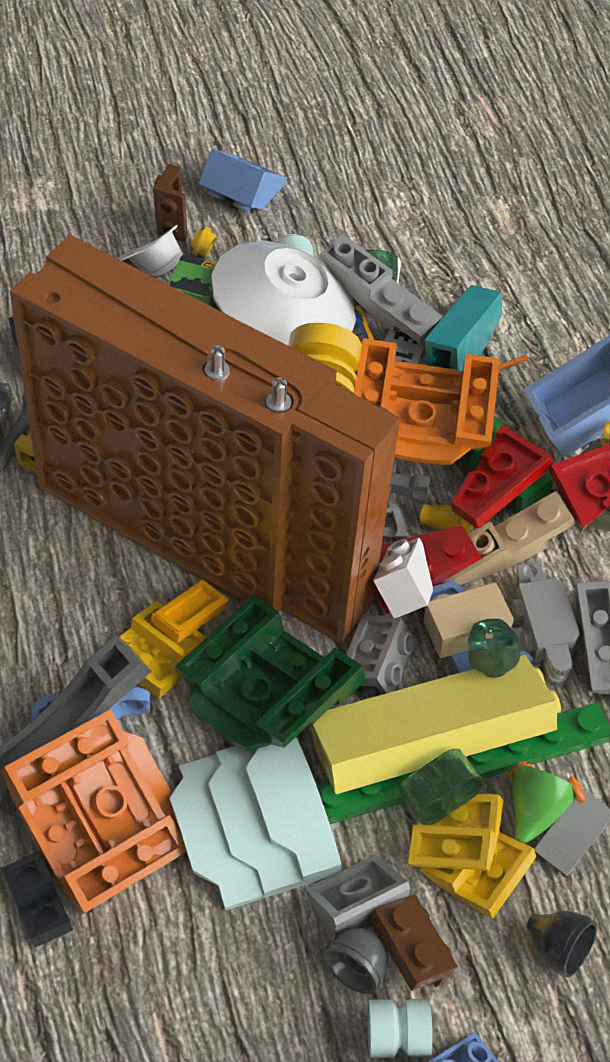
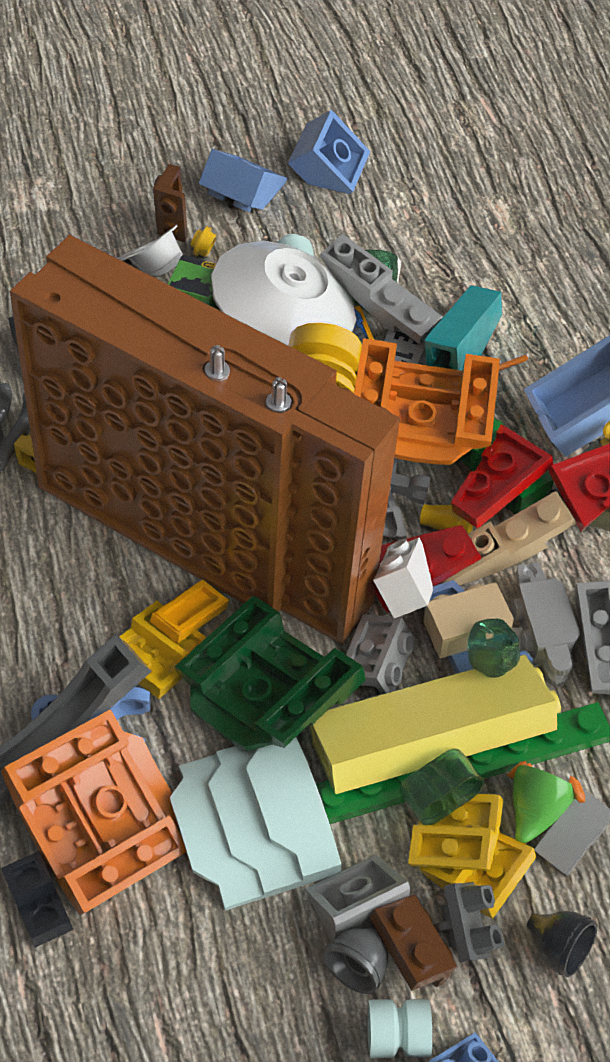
(329, 154): none -> medium blue slope
(464, 921): none -> dark grey hips

